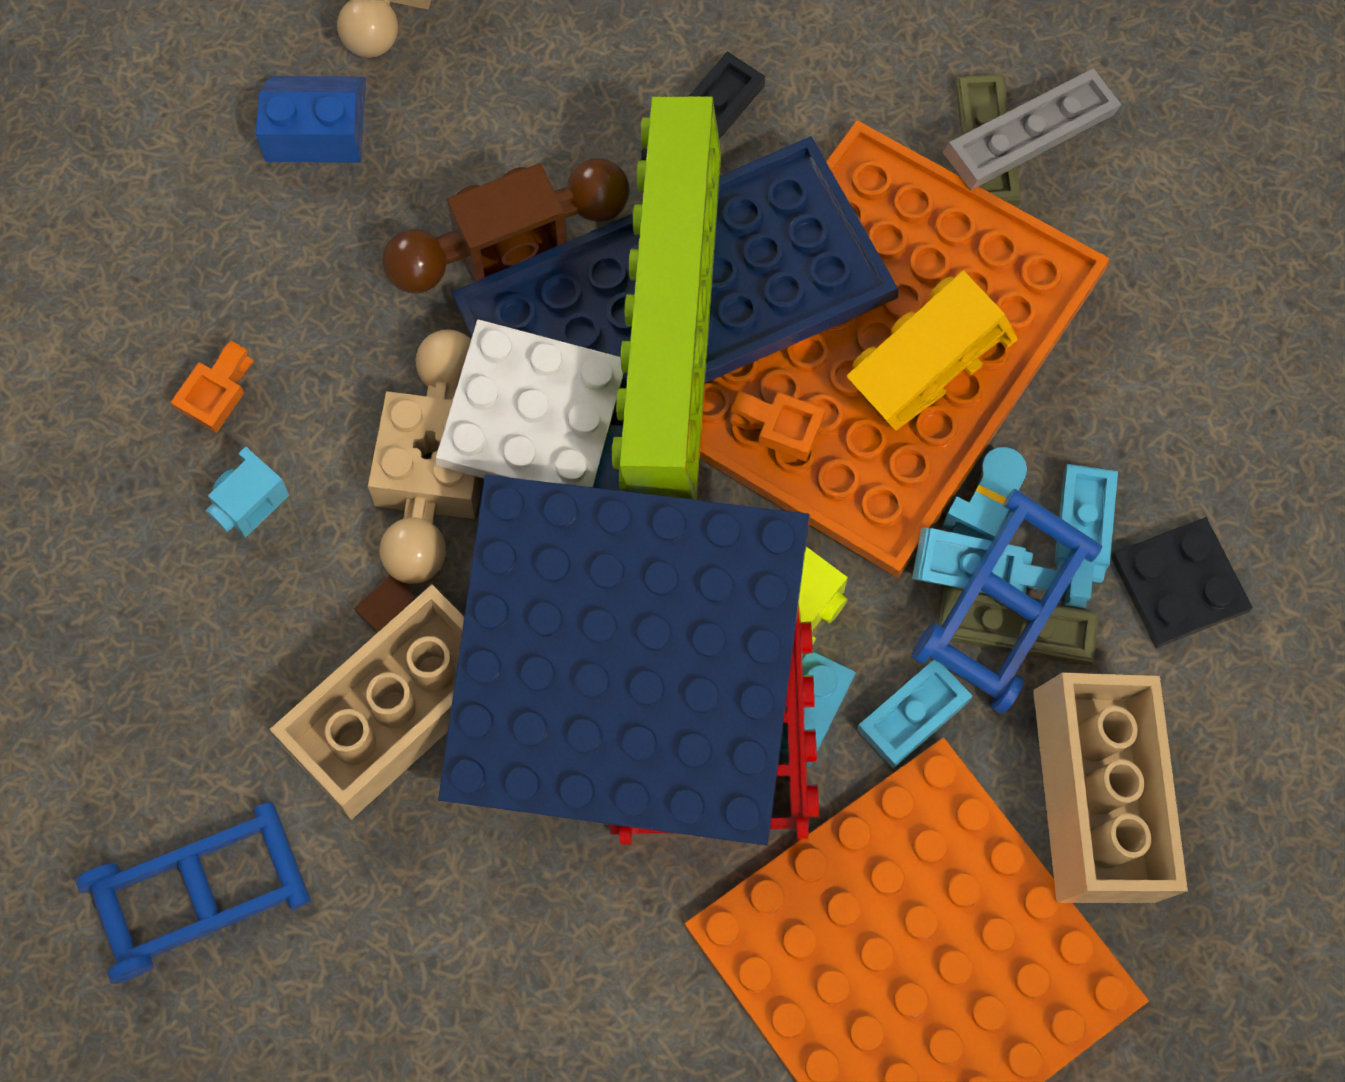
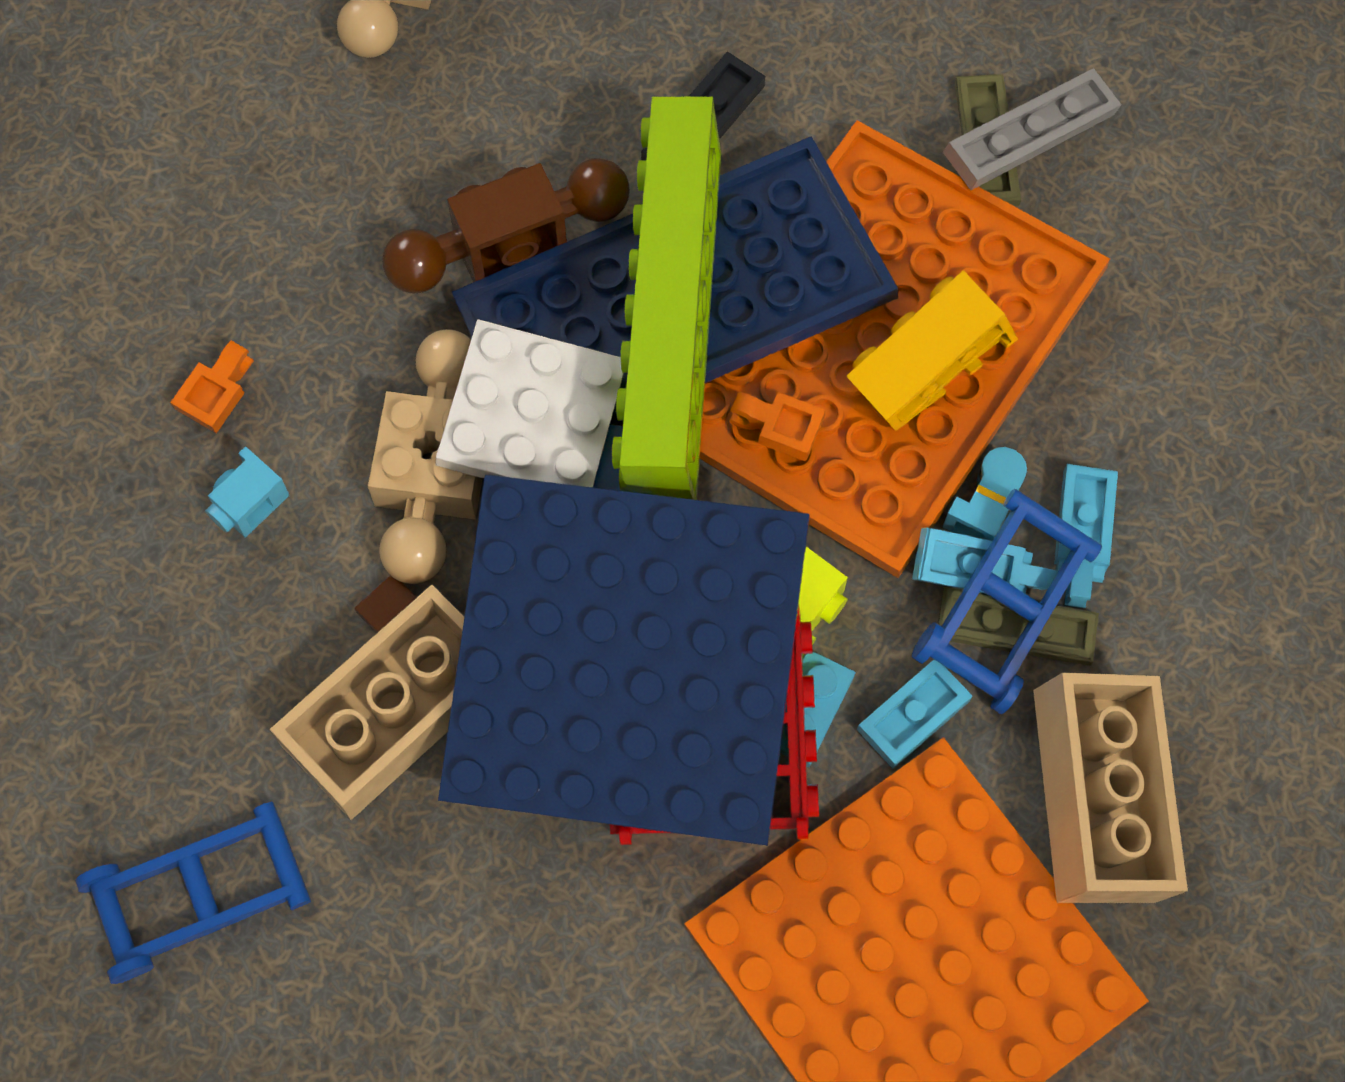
(311, 119): blue slope -> none
(1181, 582): black plate -> none

